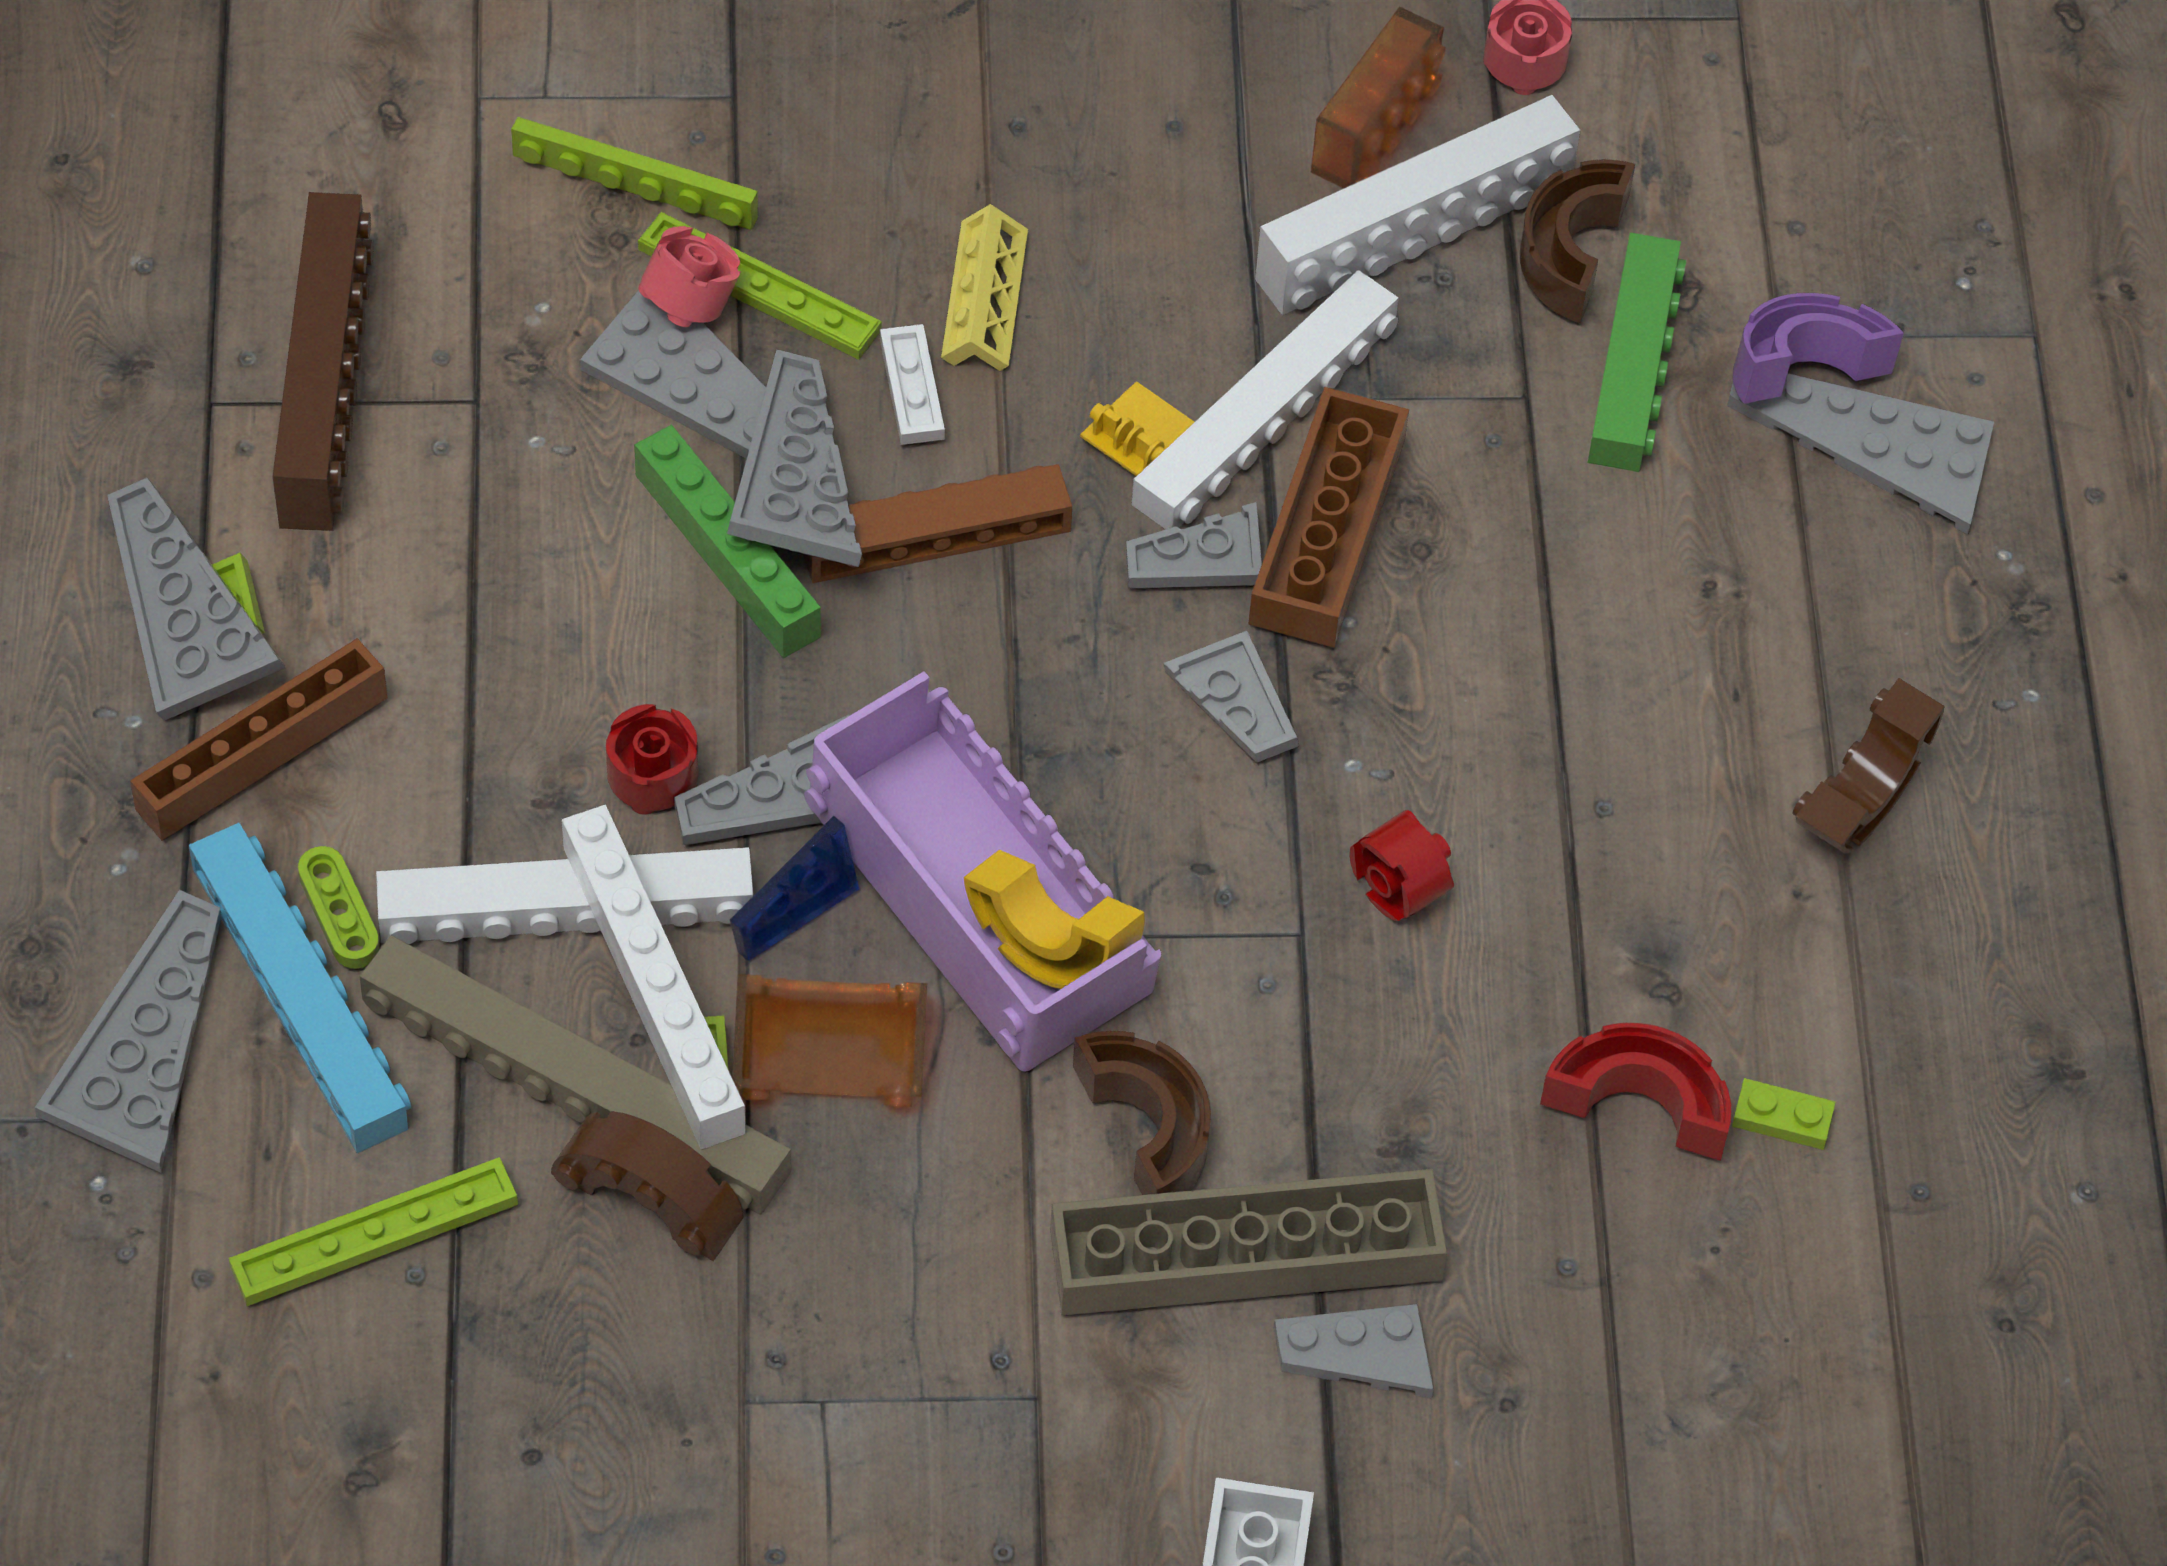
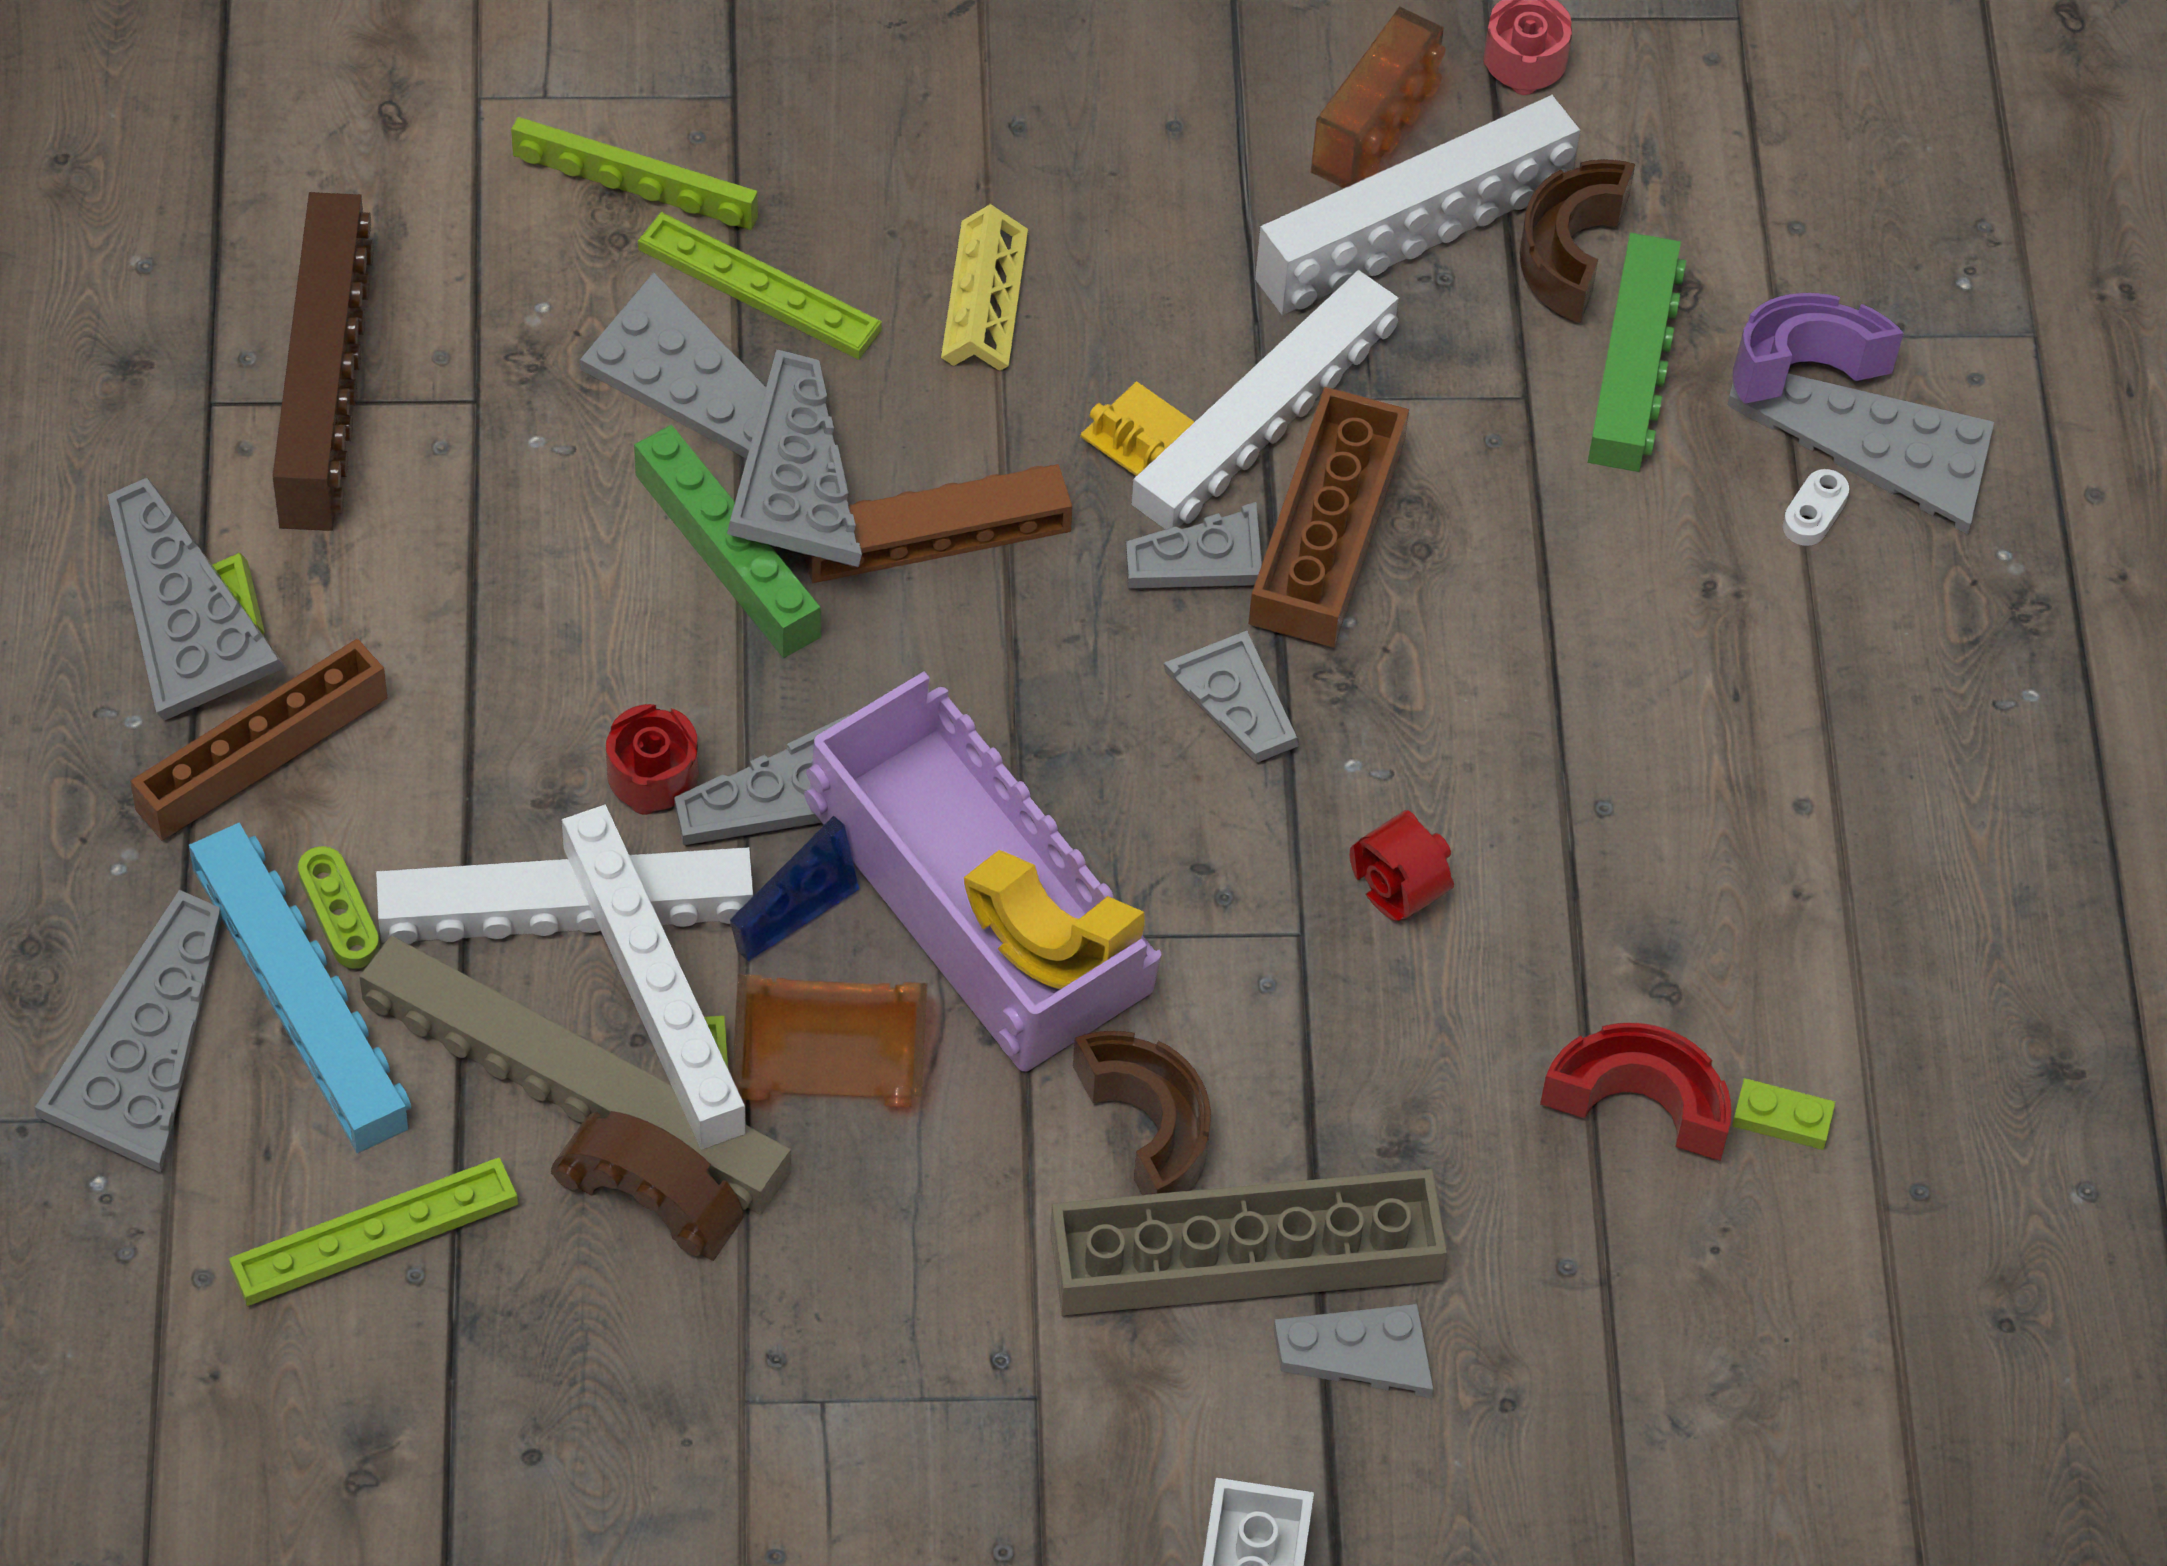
(690, 276): coral brick -> none
(912, 384): white plate -> none
(1818, 504): none -> white plate
(1874, 770): reddish brown brick -> none

